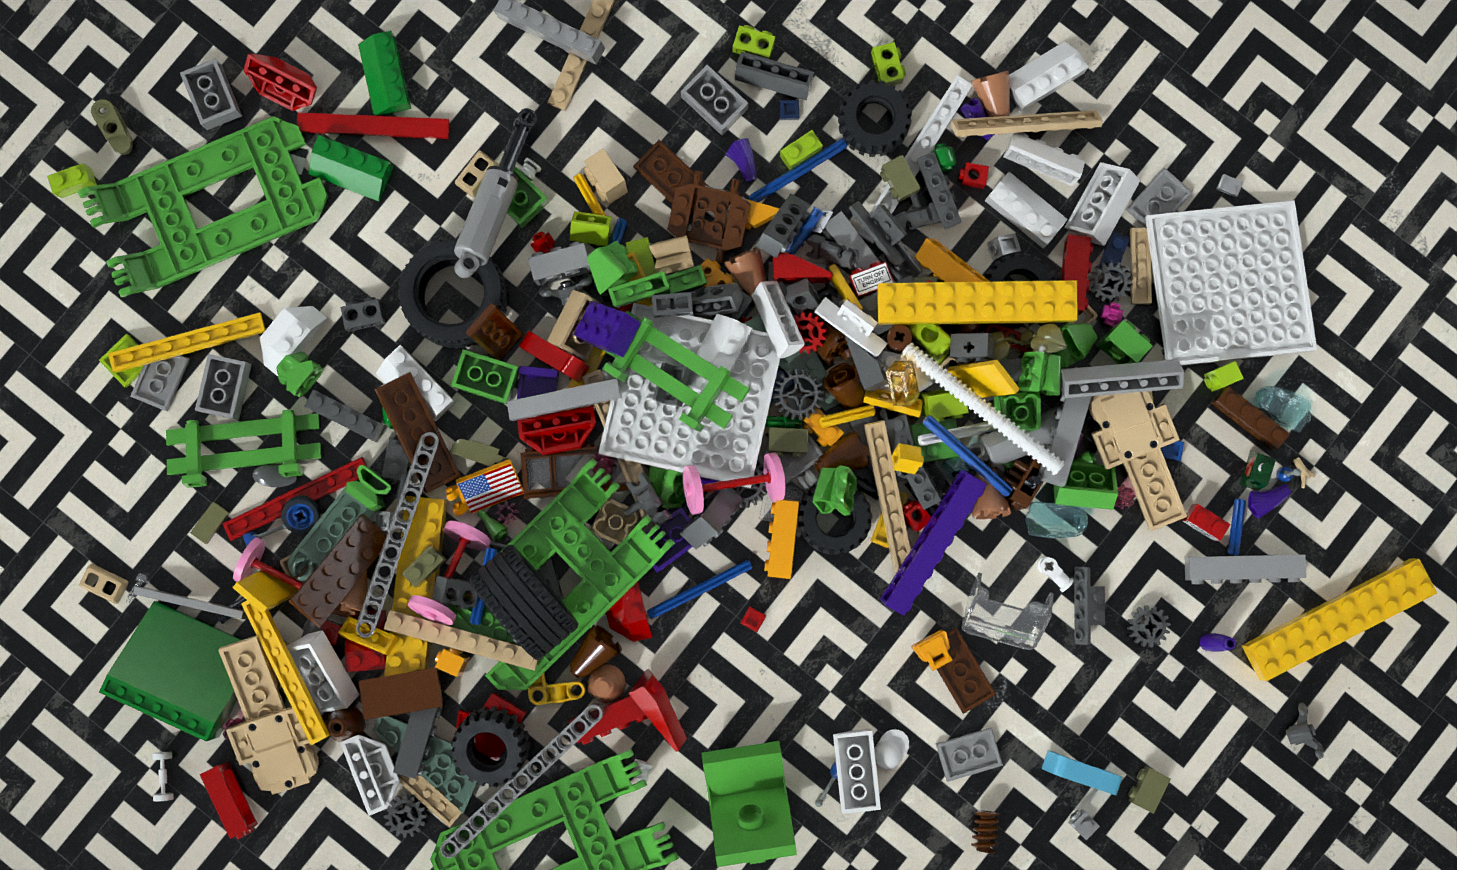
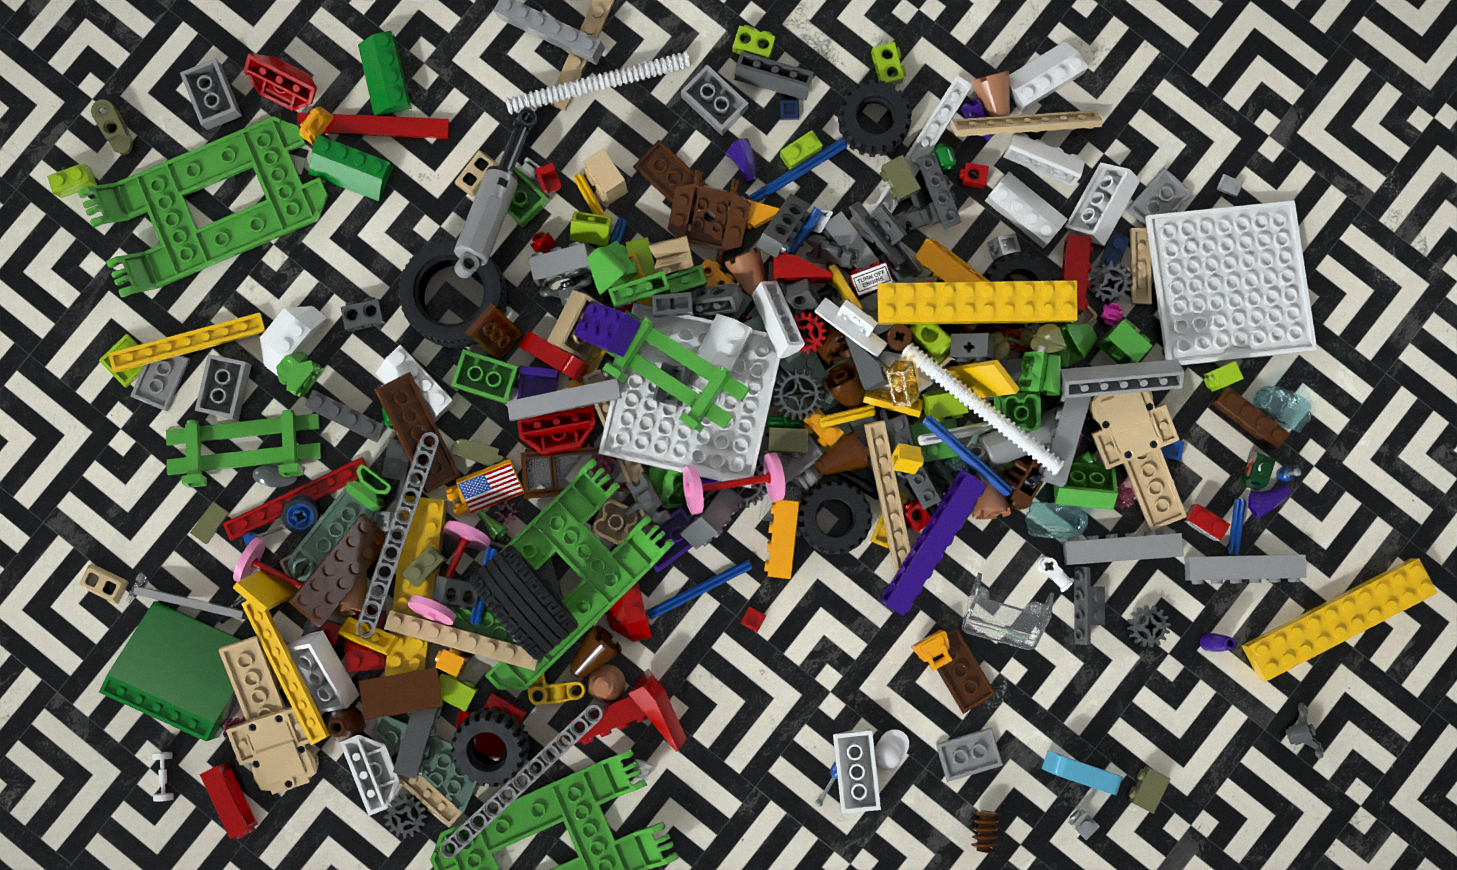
(315, 124): none -> light orange piece
(457, 691): none -> lime brick
(548, 179): none -> red panel
(598, 82): none -> white piece
(748, 804): bright green piece -> none
(835, 490): bright green piece -> none
(1122, 549): none -> light grey brick
(1304, 471): tan bar -> none

